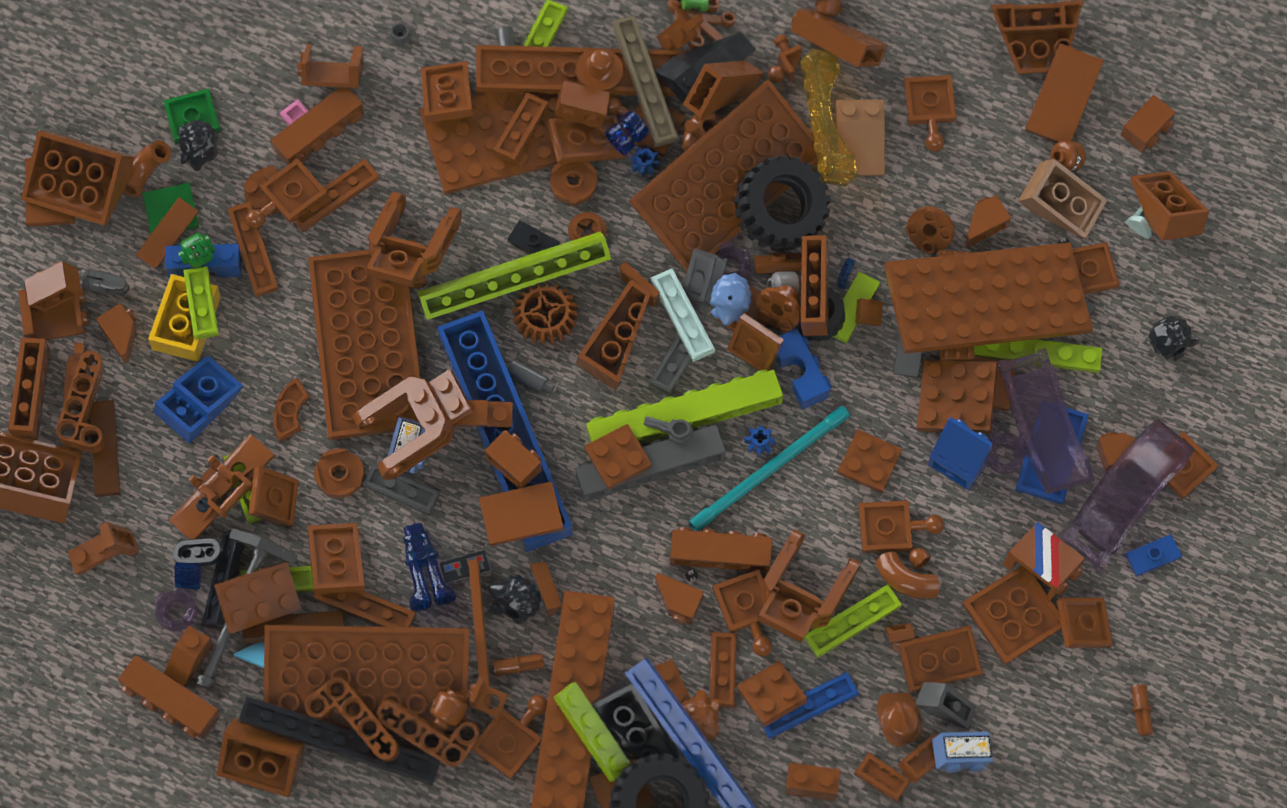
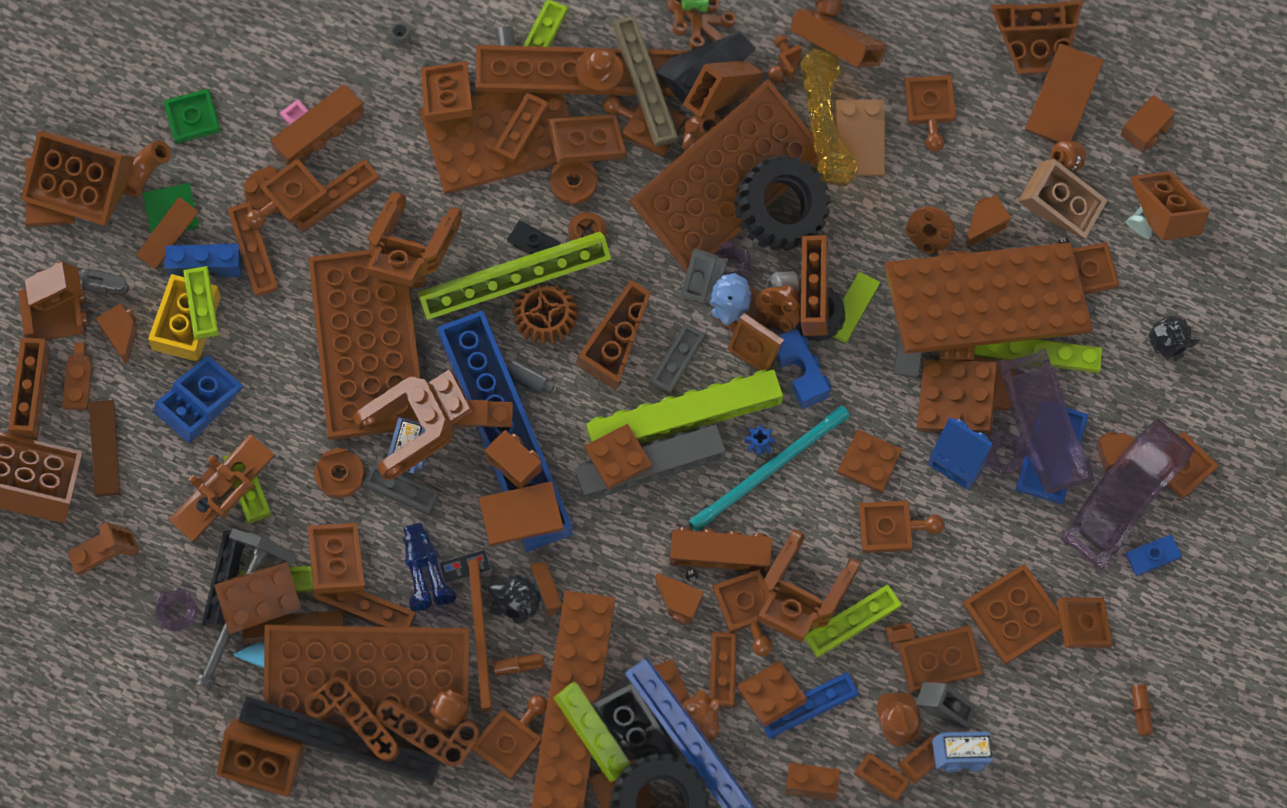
(84, 399): dark orange beam -> none
(169, 698): dark orange brick -> none
(187, 575): clear blue tile -> none
(188, 655): dark orange slope -> none
(197, 143): black animal -> none
(197, 250): green head -> none
(199, 551): plate -> none
(273, 497): dark orange tile -> none
(288, 408): dark orange tile -> none
(331, 73): dark orange panel -> none
(478, 693): dark orange bracket -> none
(582, 104): dark orange brick -> none
(627, 273): dark orange tile -> none
(633, 127): clear blue wheel -> none
(651, 163): blue gear -> none
(678, 430): dark grey plate -> none
(680, 32): dark orange hinge -> none
(683, 315): light aqua tile -> none
(778, 262): dark orange plate -> none
(845, 273): clear blue tile -> none
(869, 312): dark orange plate -> none
(906, 581): dark orange cylinder -> none
(919, 557): dark orange hinge -> none
(1046, 558): dark orange panel -> none

